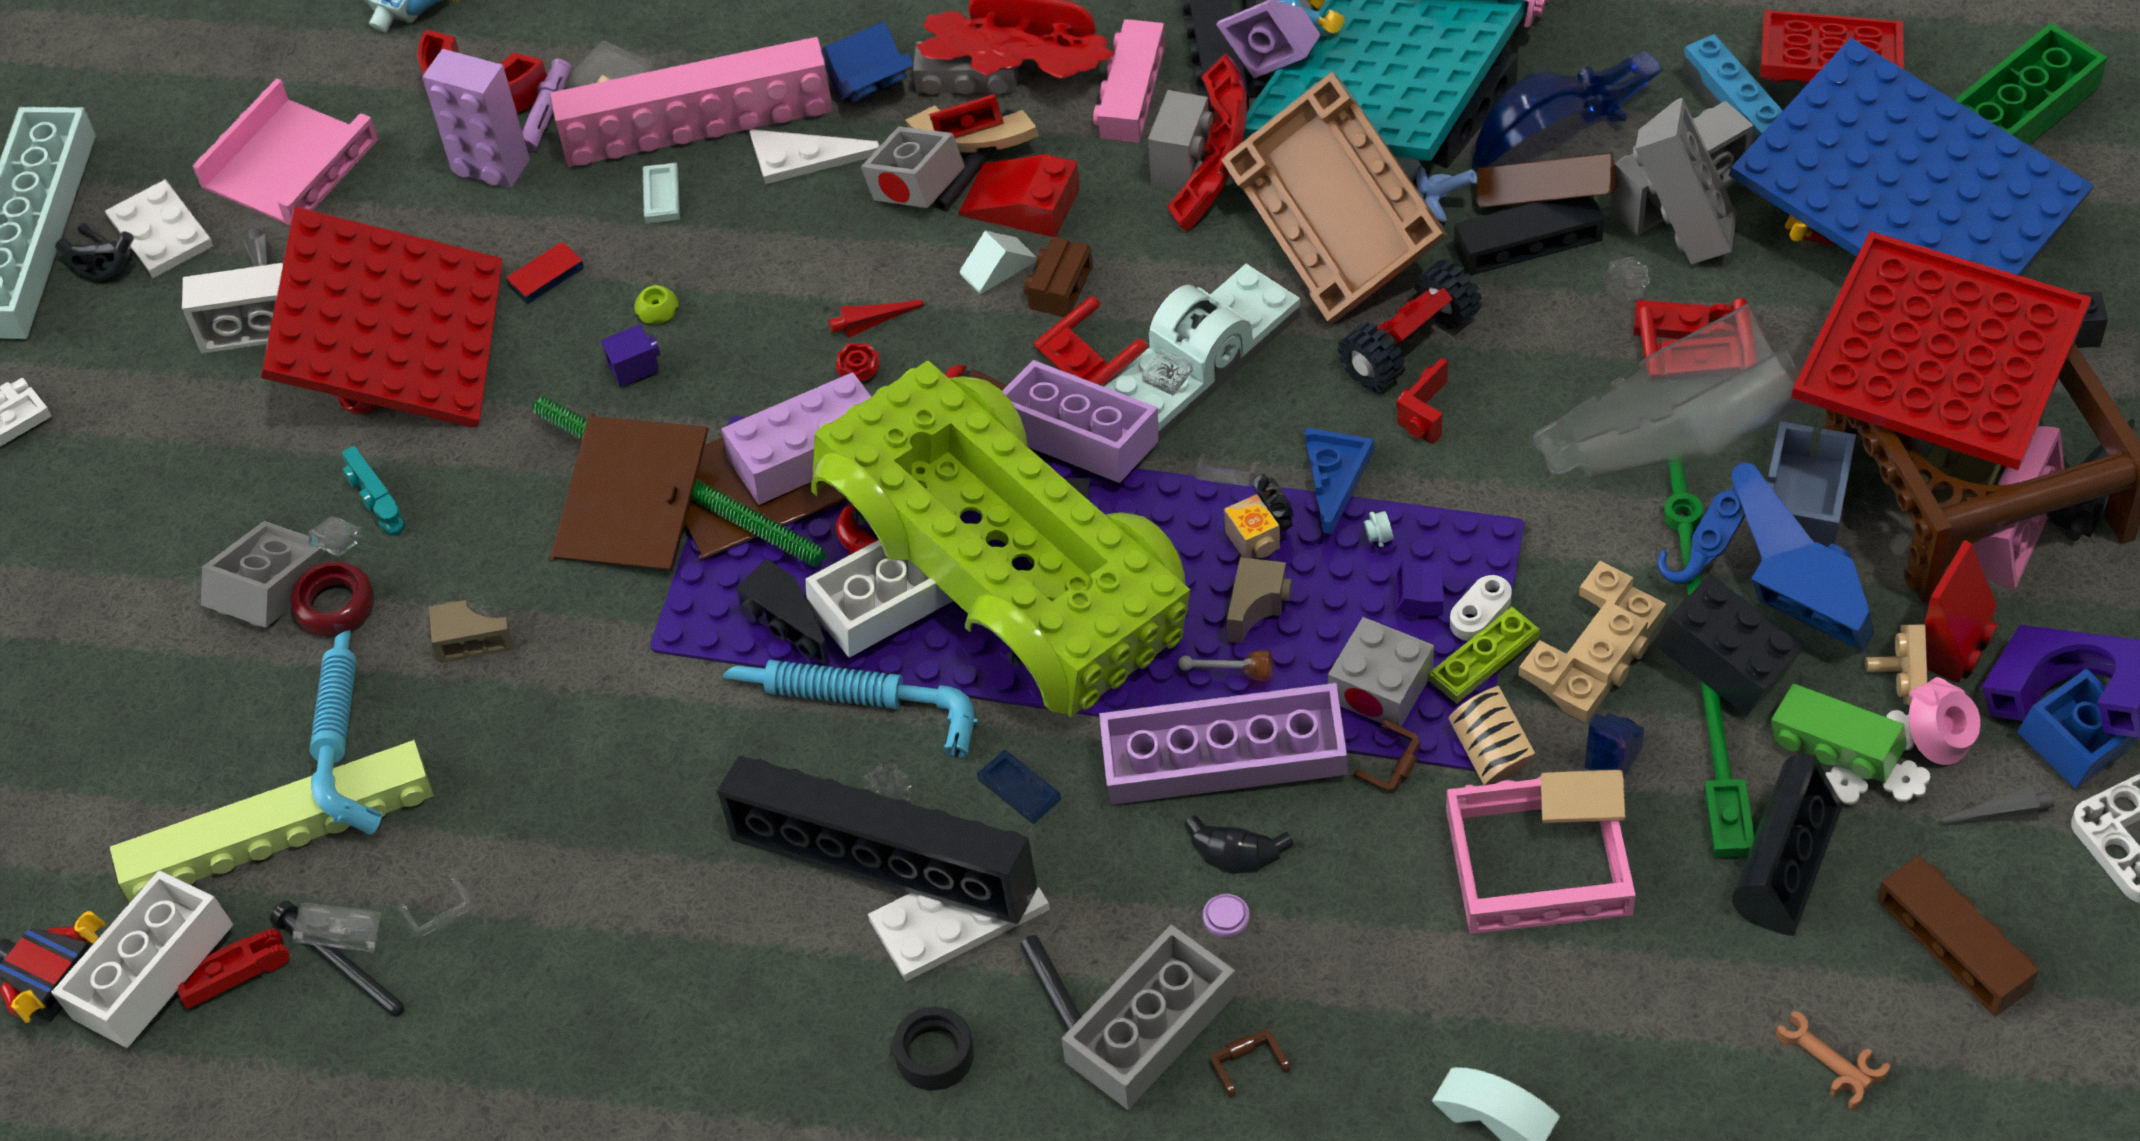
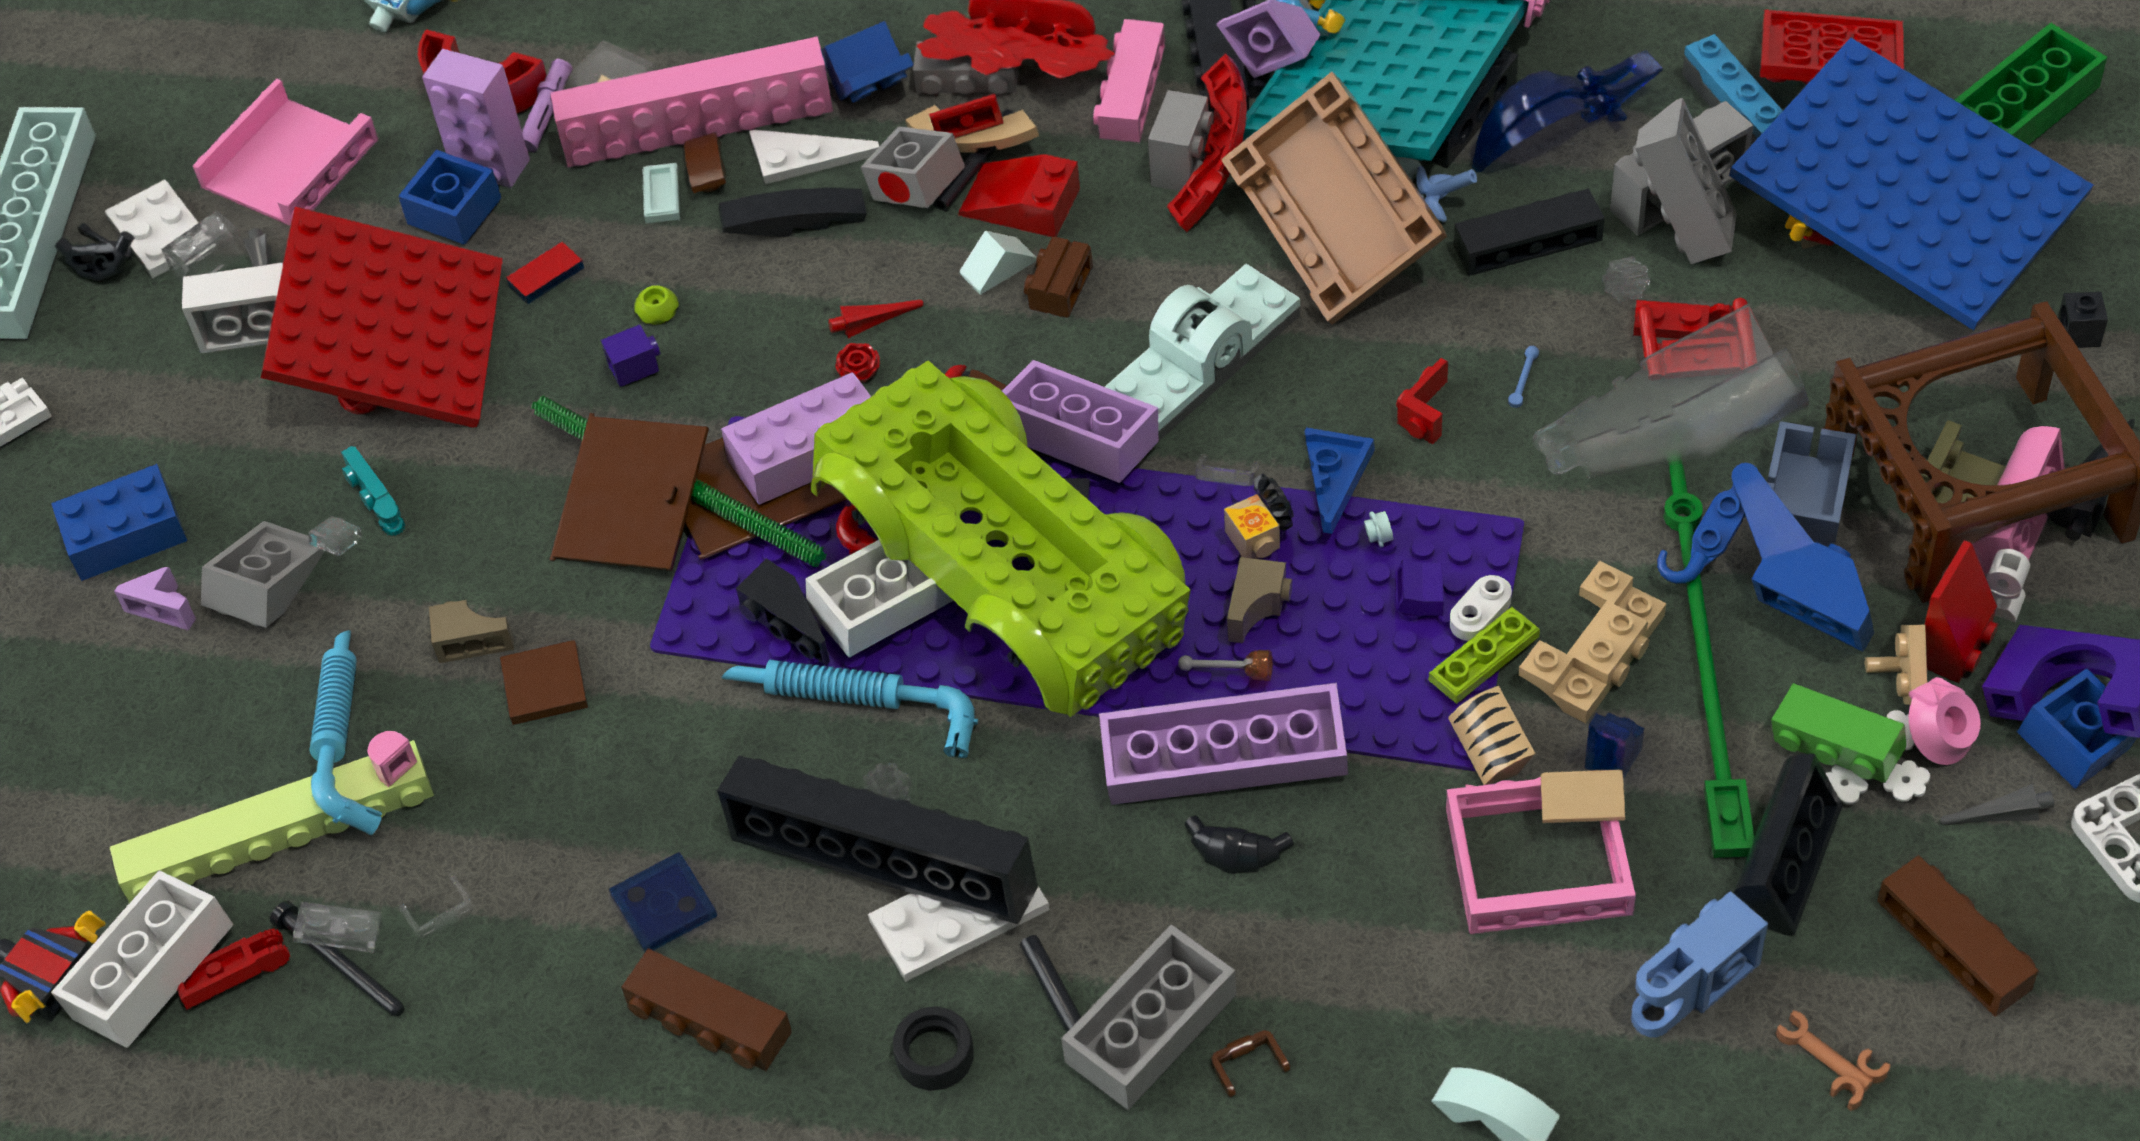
(118, 522): none -> blue brick
(155, 598): none -> lavender slope
(205, 248): none -> clear brick
(323, 576): dark red wheel -> none
(391, 756): none -> bright pink brick
(450, 197): none -> blue brick
(543, 682): none -> reddish brown tile
(663, 902): none -> clear blue tile
(705, 163): none -> reddish brown slope
(706, 1010): none -> reddish brown brick
(788, 209): none -> black slope
(1019, 786): clear blue tile -> none
(1075, 357): red plate -> none
(1167, 372): clear tile -> none
(1226, 915): lavender piece -> none
(1371, 349): black plate -> none
(1381, 672): light grey brick -> none
(1404, 764): reddish brown piece -> none
(1515, 399): none -> medium blue hinge
(1546, 180): slope -> none
(1699, 964): none -> medium blue brick
(1728, 644): black brick -> none
(1942, 349): red plate -> none
(2006, 582): none -> white leg

